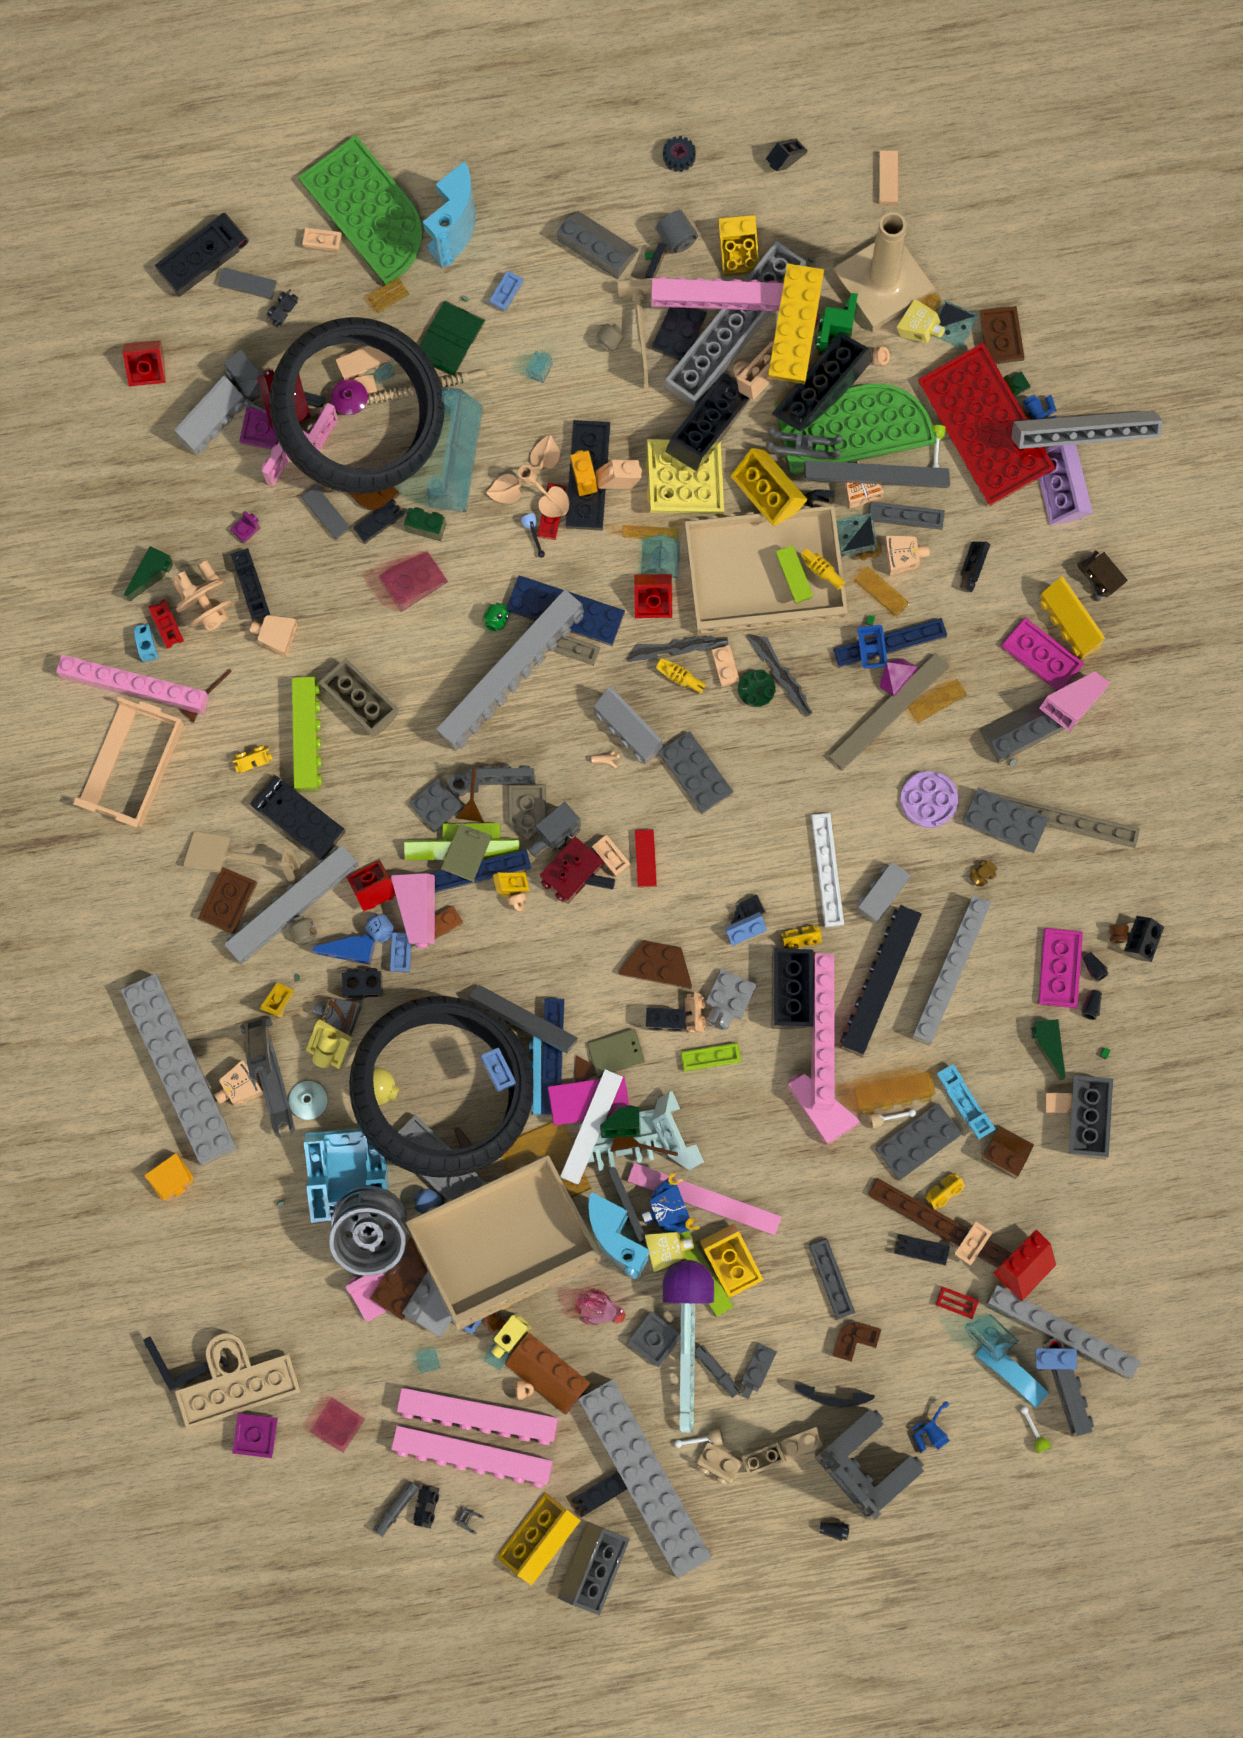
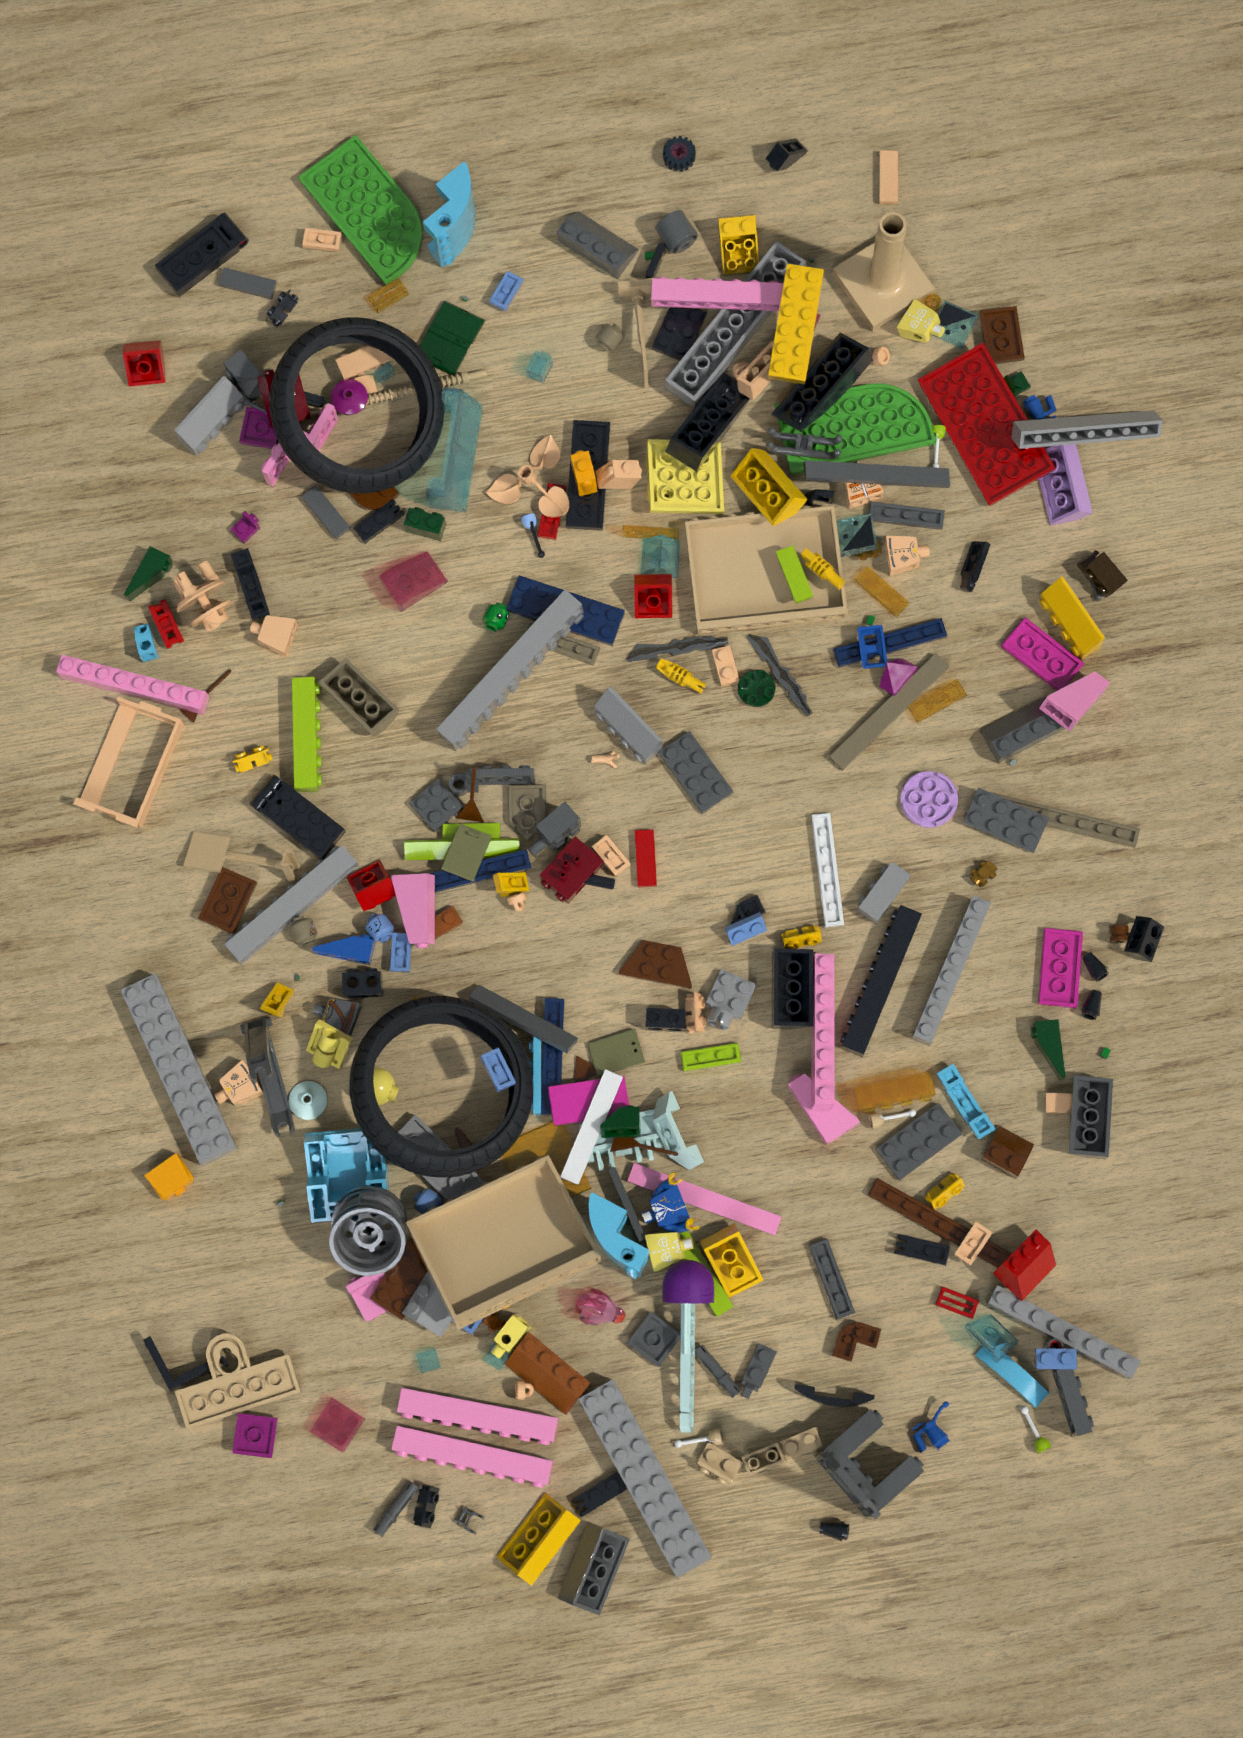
(836, 321): green bracket -> none

